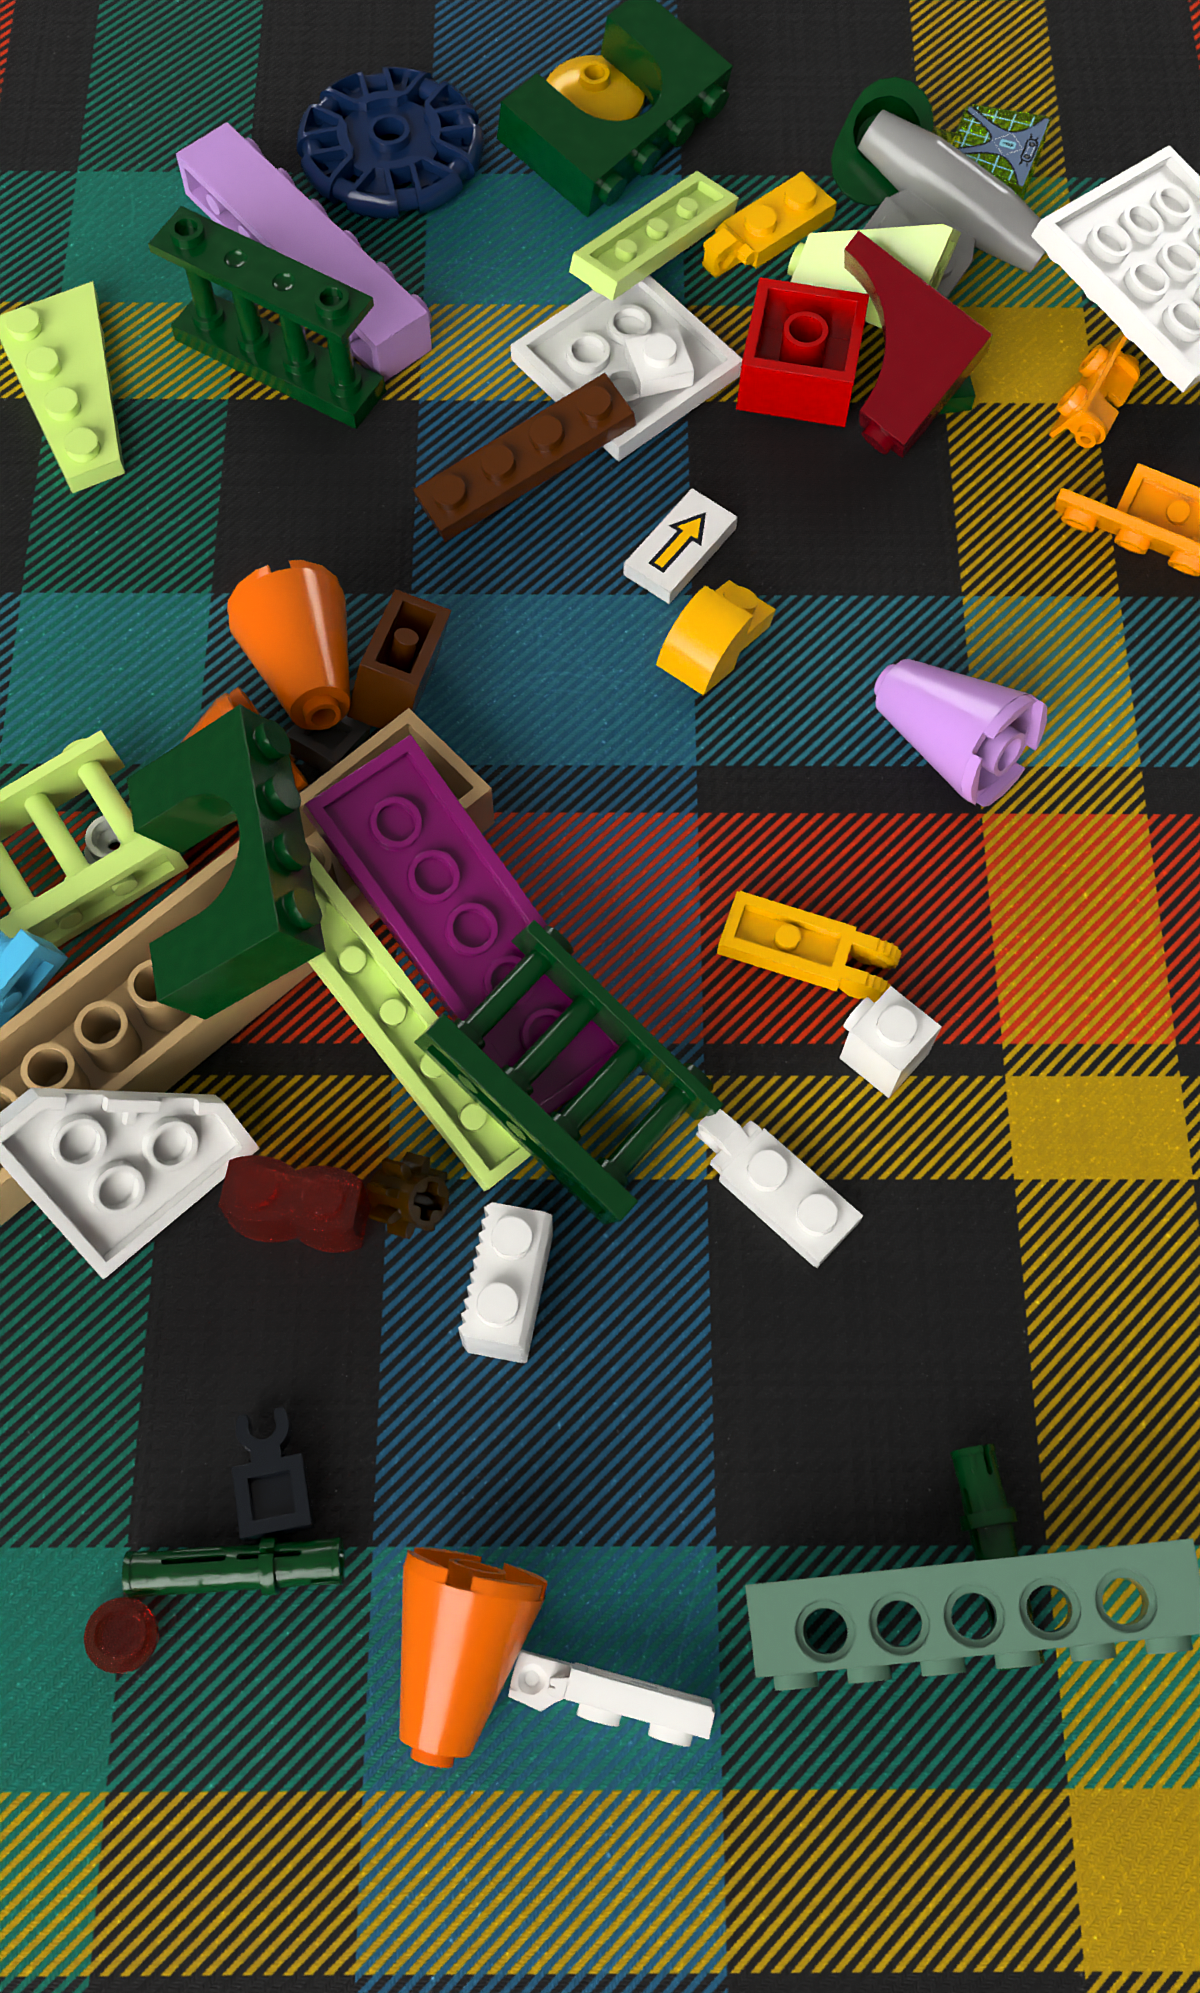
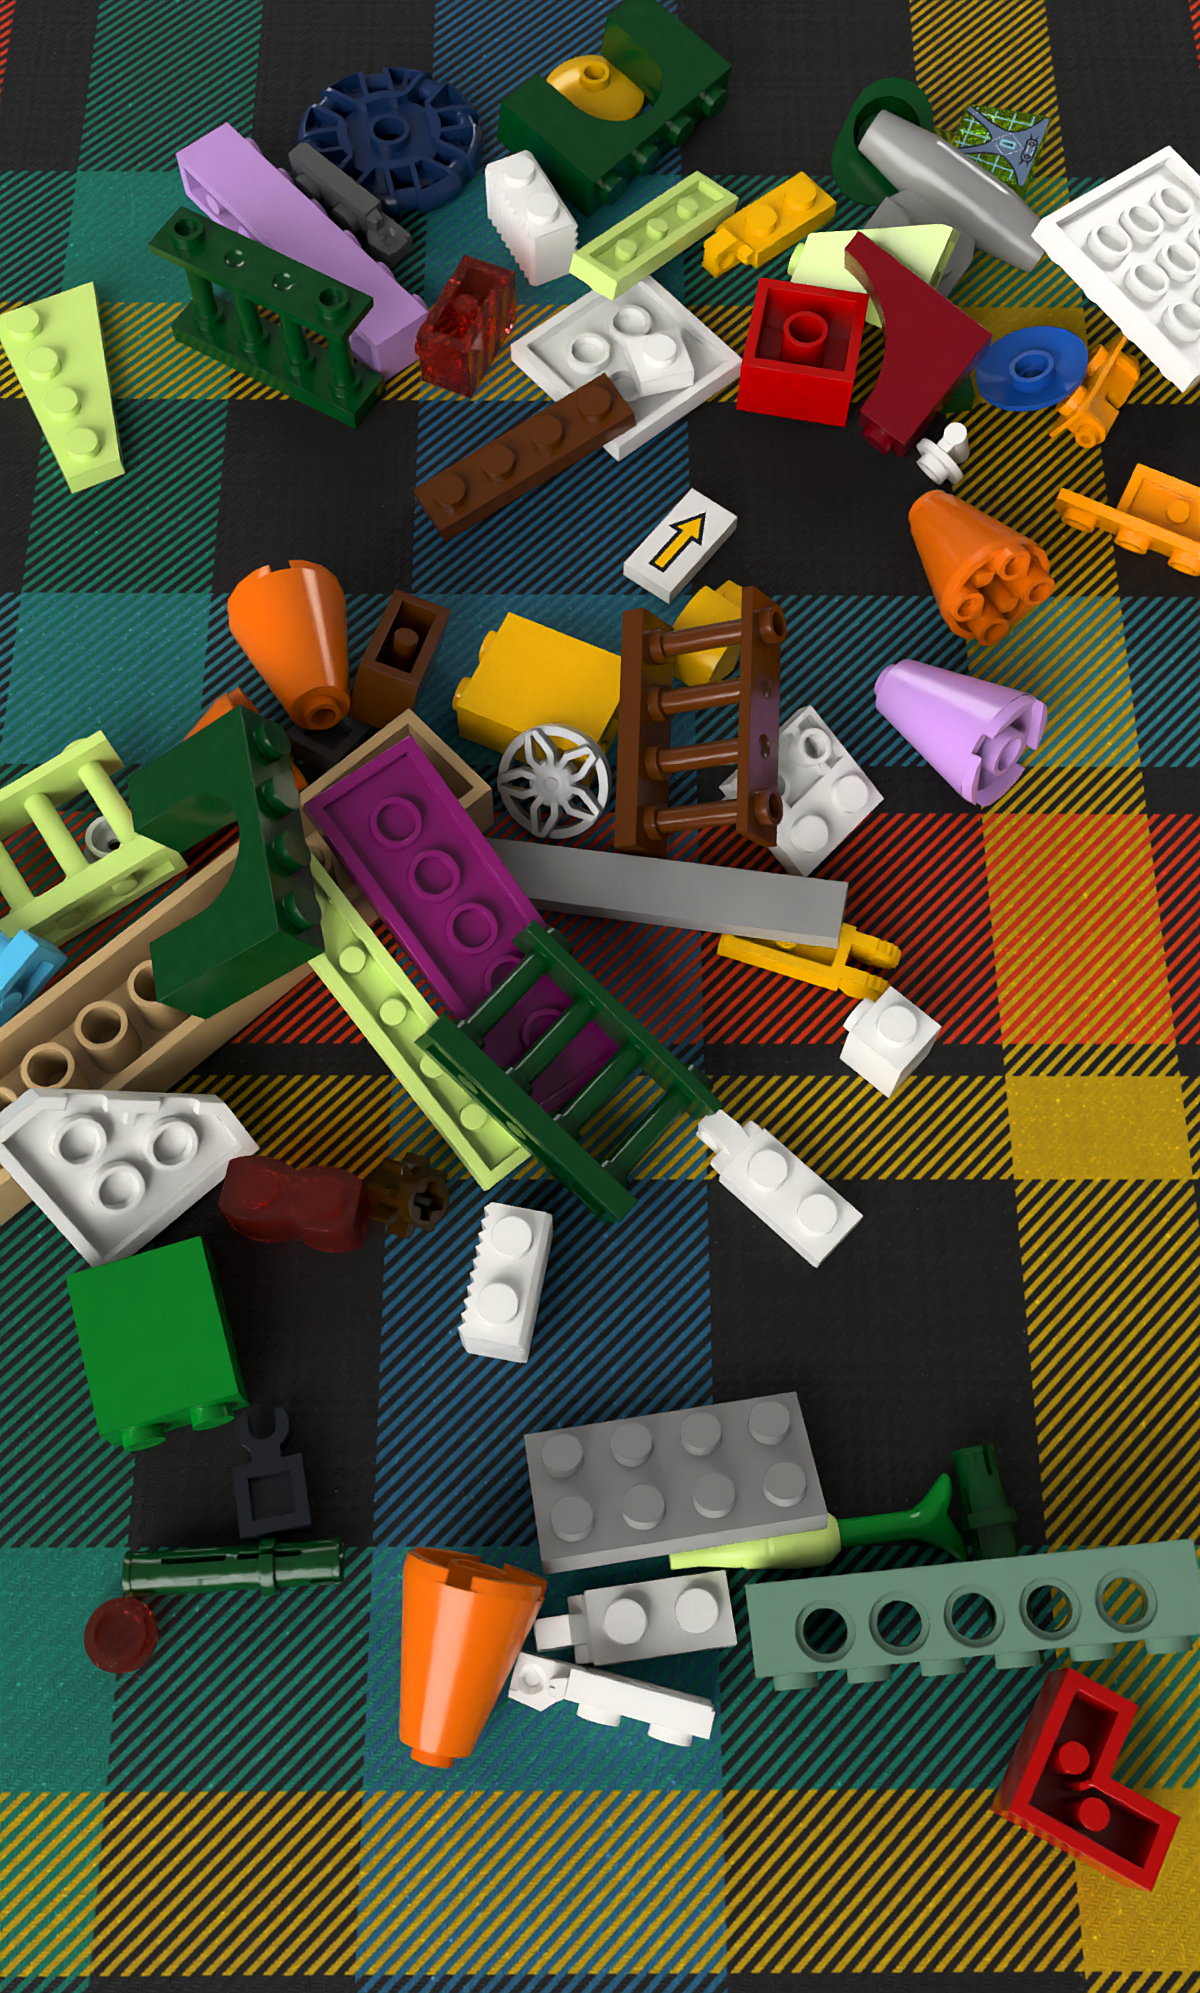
(157, 1344): none -> green brick
(349, 205): none -> dark grey hinge
(467, 326): none -> clear red brick
(530, 217): none -> white brick
(538, 678): none -> yellow brick
(554, 781): none -> light grey wheel
(643, 1620): none -> white hinge
(650, 704): none -> reddish brown fence
(673, 1482): none -> light grey plate
(677, 893): none -> light grey tile
(819, 790): none -> white plate
(923, 1522): none -> piece
(941, 459): none -> white plate
(977, 567): none -> orange cone
(1032, 368): none -> blue dish
(1064, 1789): none -> red brick

